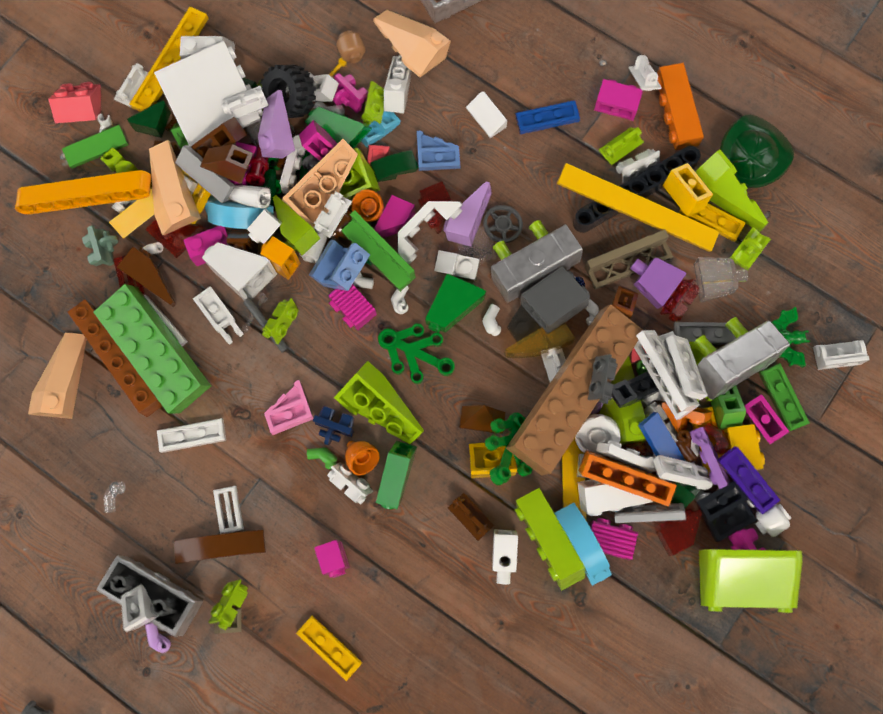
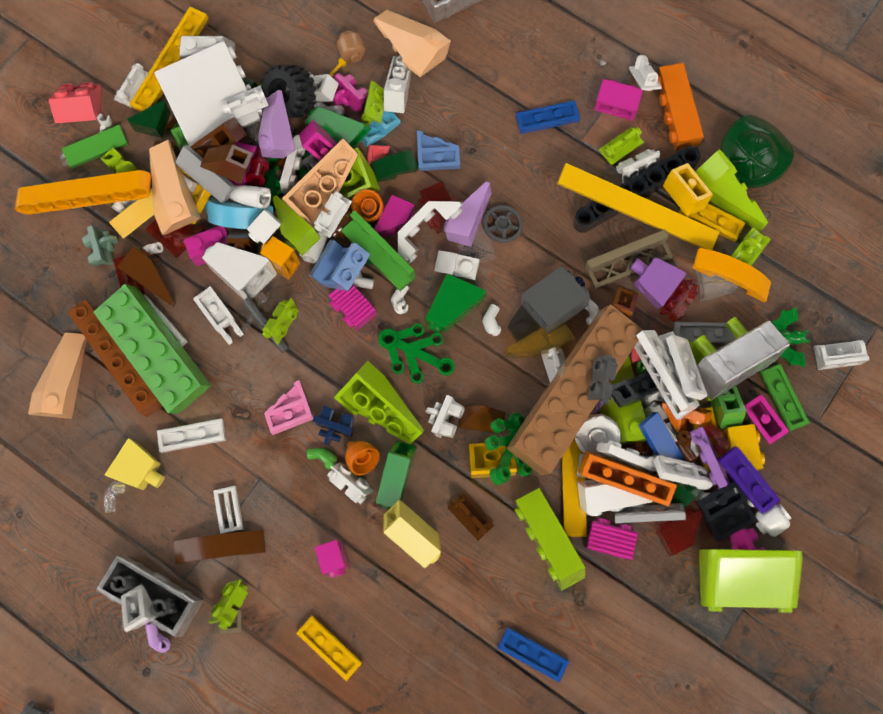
(135, 467): none -> light yellow torso
(412, 534): none -> light yellow brick
(441, 425): none -> white hips
(487, 114): white slope -> none
(504, 544): white torso -> none
(533, 654): none -> blue tile
(534, 262): flat silver piece -> none
(584, 543): medium azure arch -> none
(734, 271): none -> light orange slope

